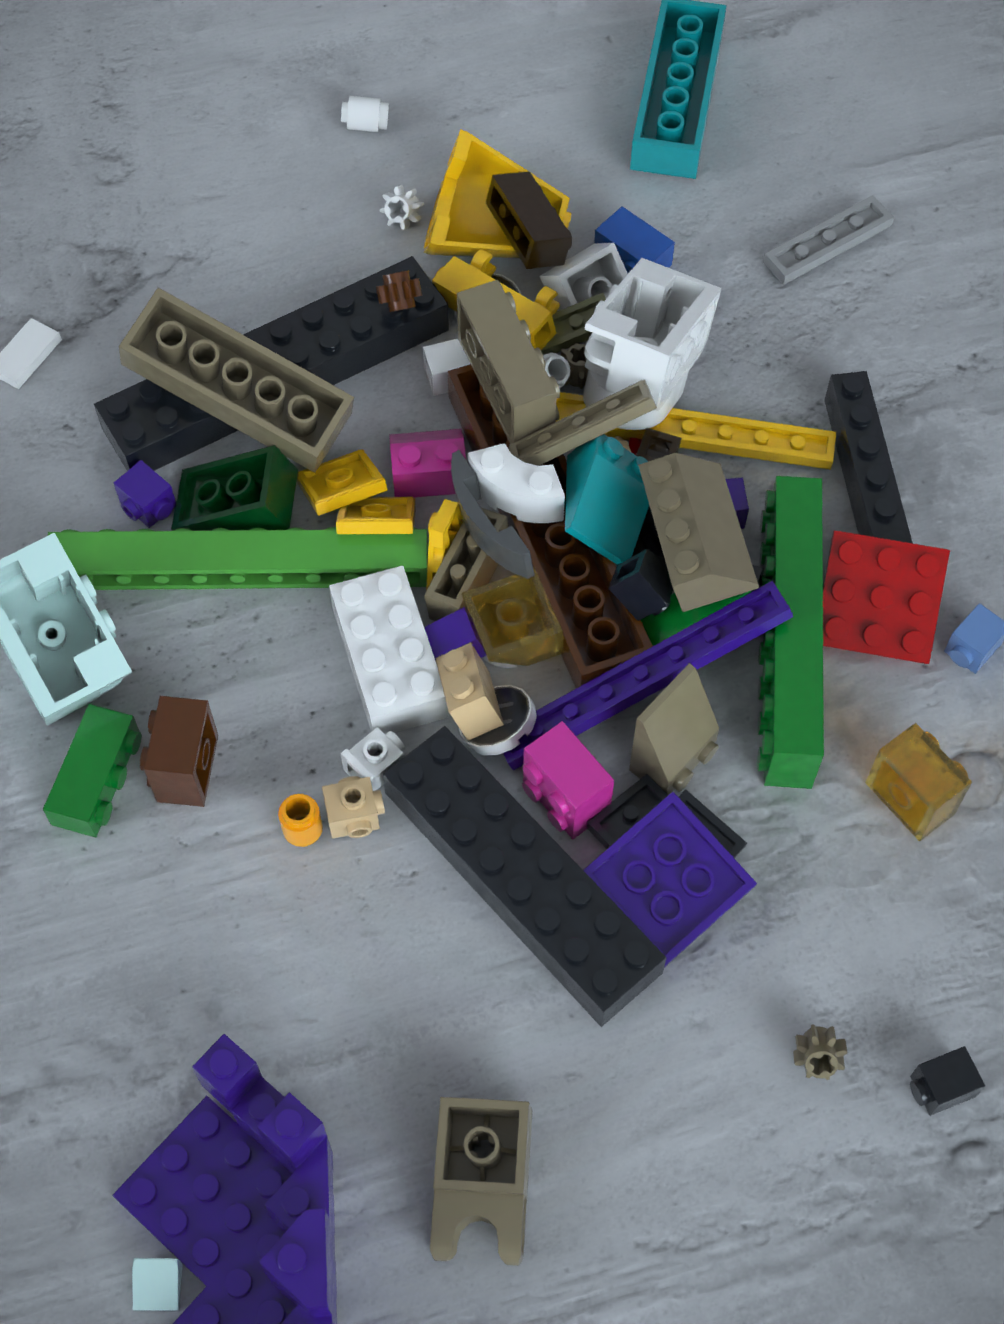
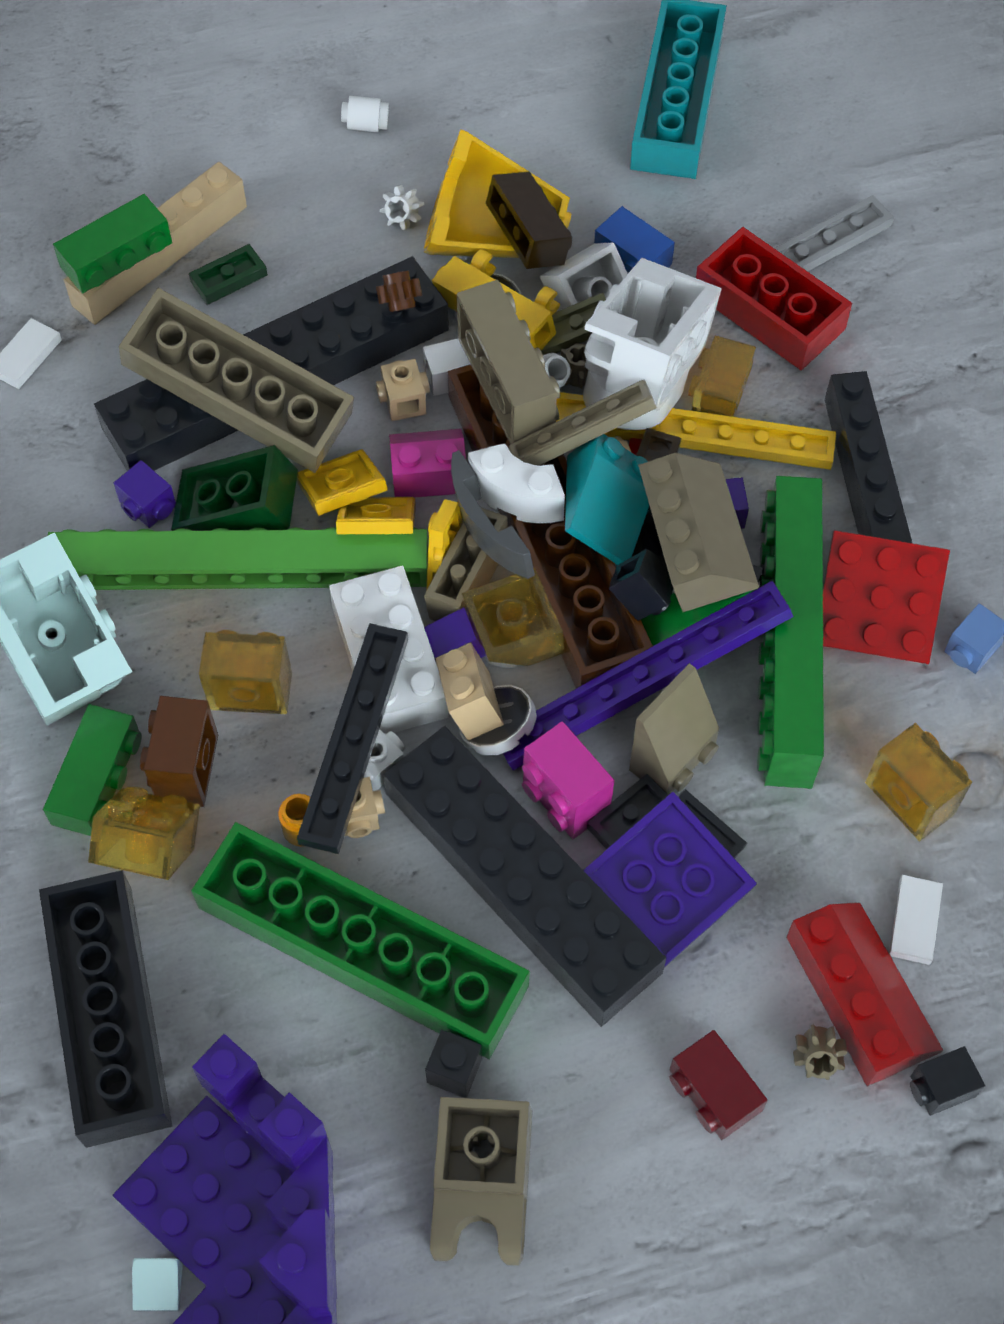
(104, 1010): none -> black brick
(113, 243): none -> green brick
(144, 833): none -> clear yellow brick
(191, 217): none -> tan brick
(228, 274): none -> dark green plate
(246, 672): none -> clear yellow brick
(353, 739): none -> black plate
(361, 938): none -> green brick
(403, 389): none -> tan brick
(453, 1063): none -> black brick
(716, 1085): none -> dark red brick
(722, 377): none -> clear yellow brick
(774, 298): none -> red brick
(862, 991): none -> red slope
(916, 919): none -> white tile

